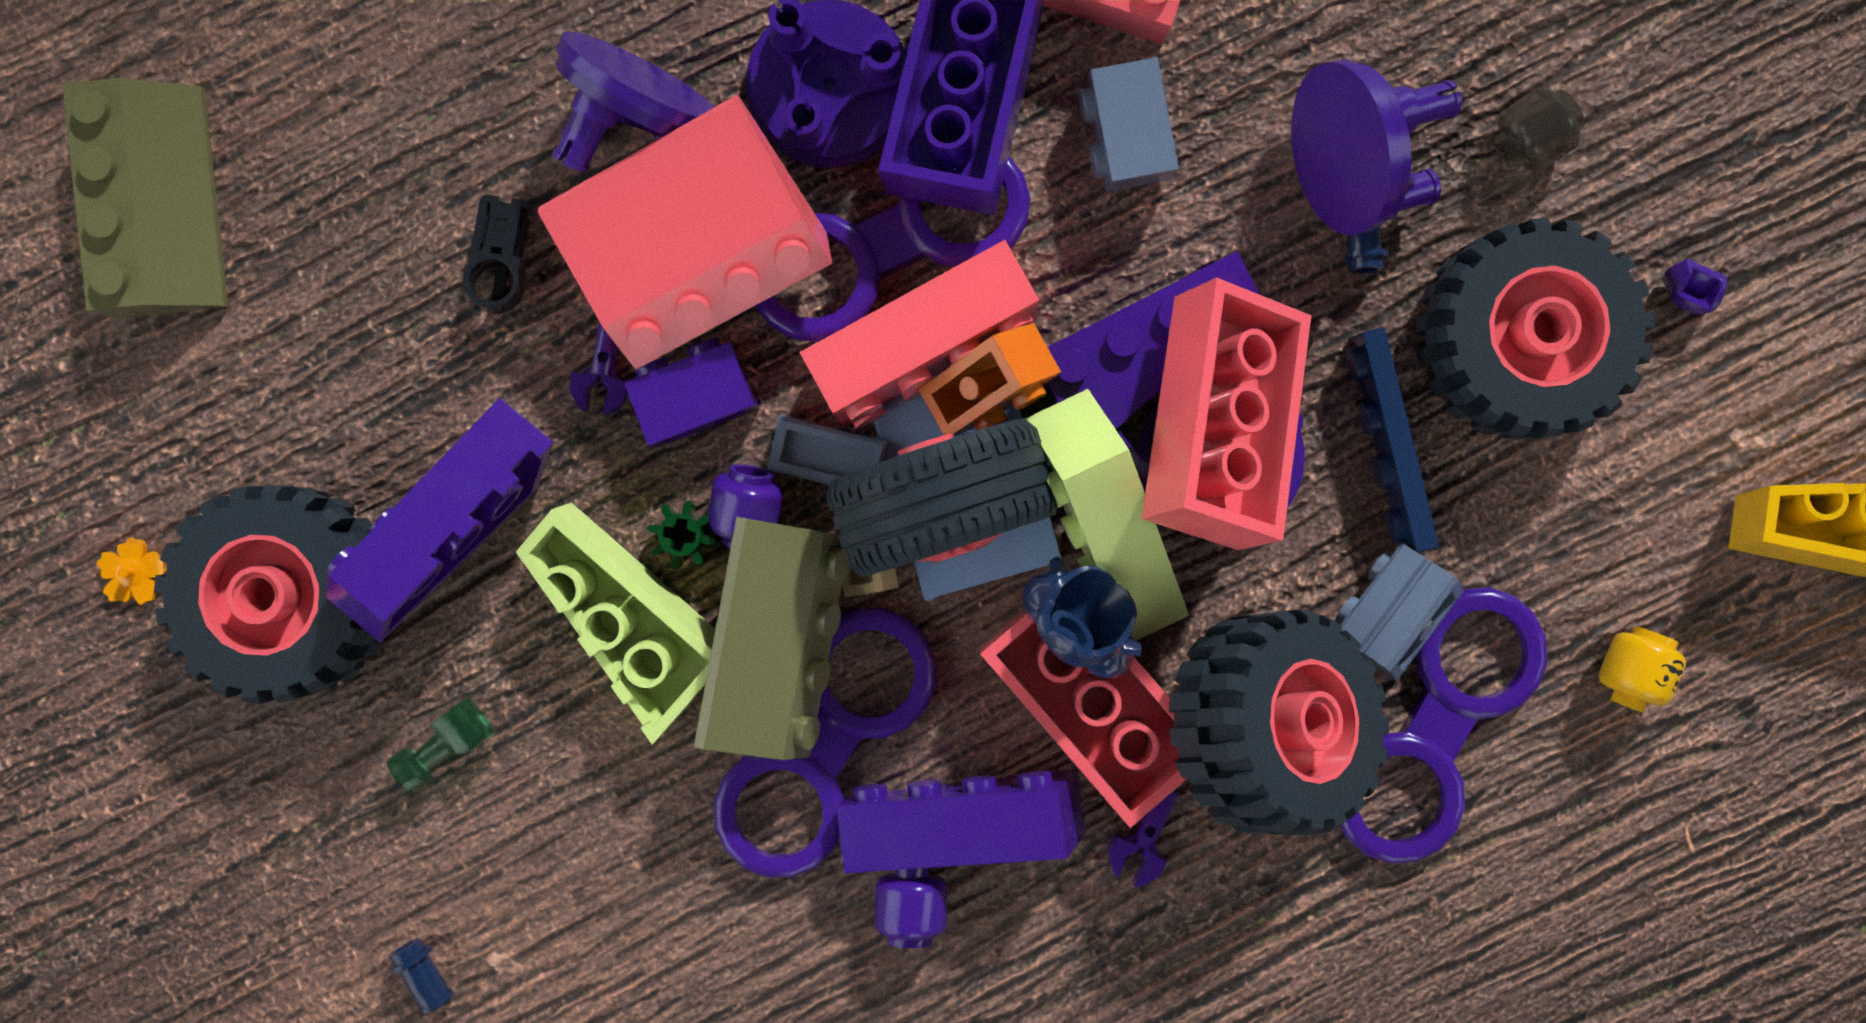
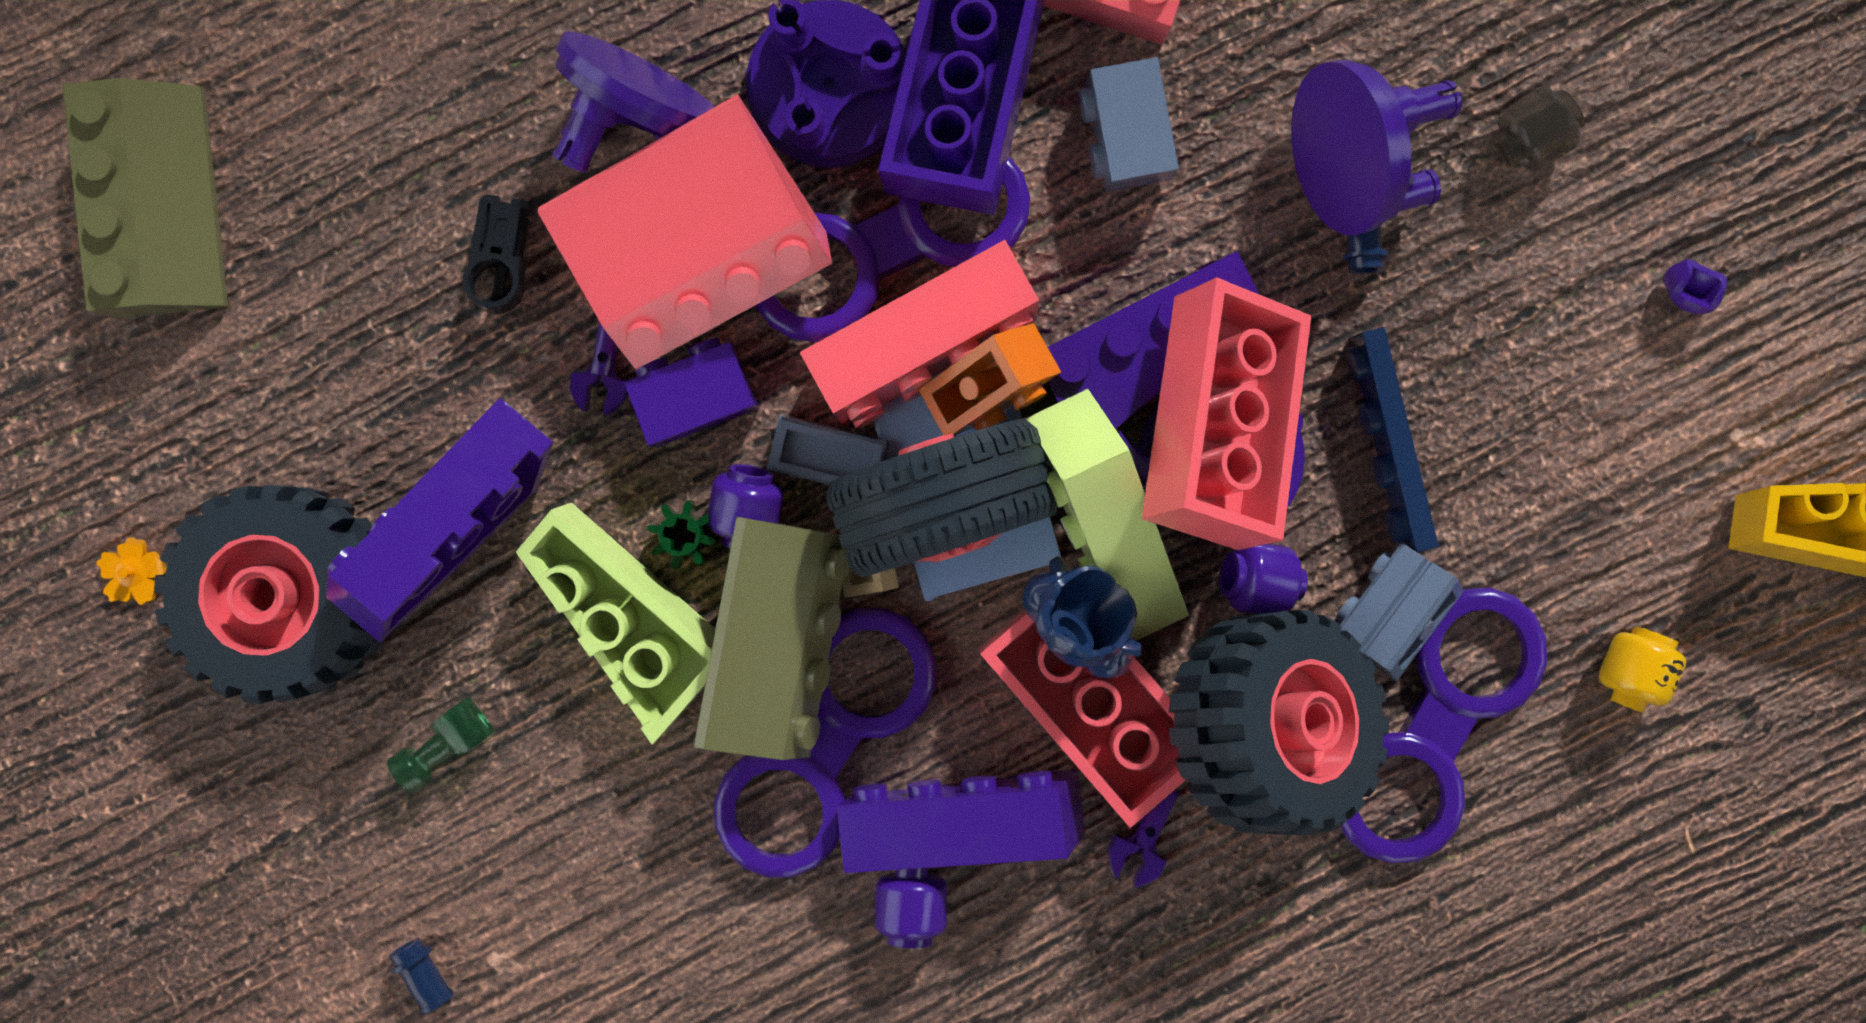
(1263, 579): none -> dark purple head
(1535, 330): black wheel -> none

